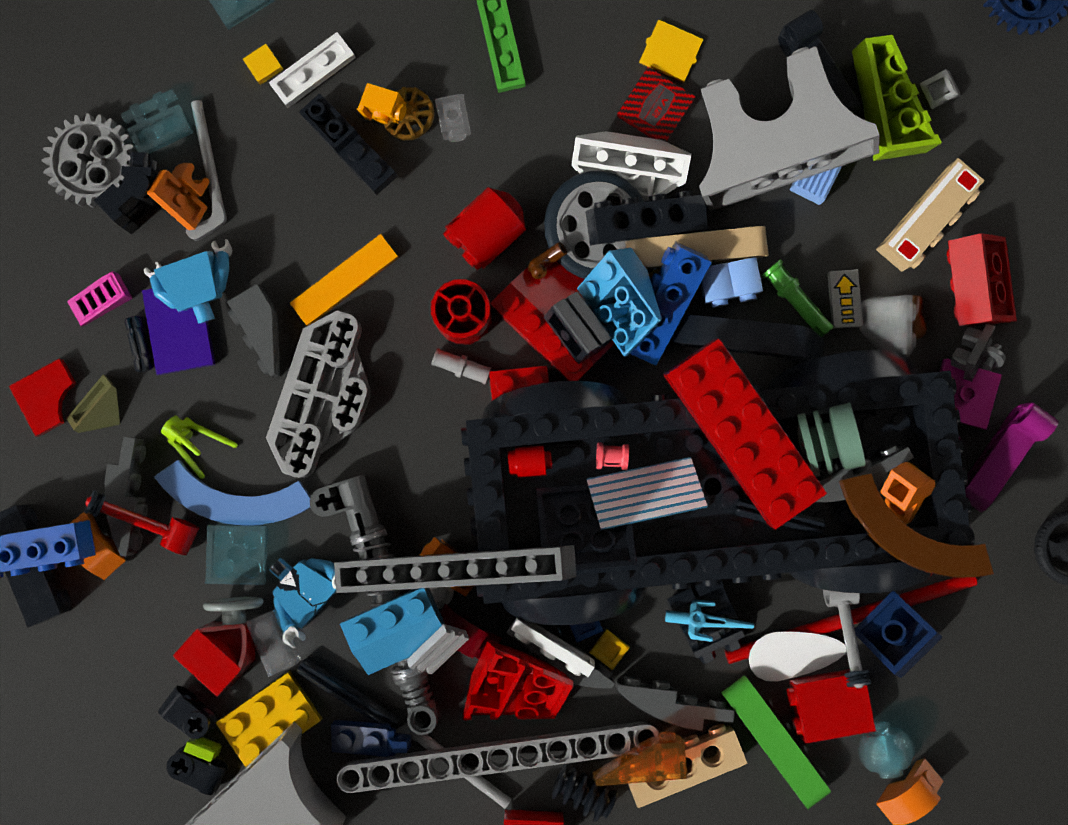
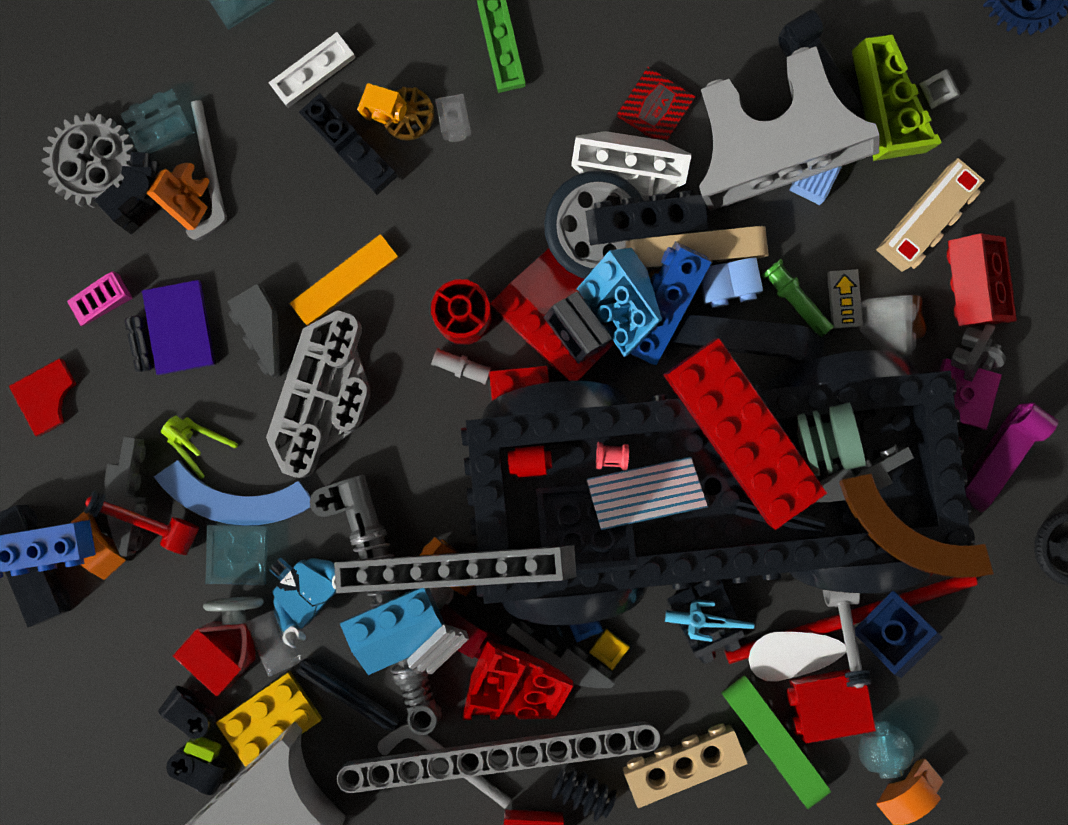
(97, 408): olive slope -> none
(193, 281): dark azure torso -> none
(263, 64): yellow tile -> none
(368, 738): dark blue hinge -> none
(486, 227): red cylinder -> none
(539, 264): reddish brown arm -> none
(553, 647): white plate -> none
(650, 761): clear orange slope -> none
(661, 702): dark grey slope -> none
(671, 51): yellow piece -> none
(906, 490): orange brick -> none

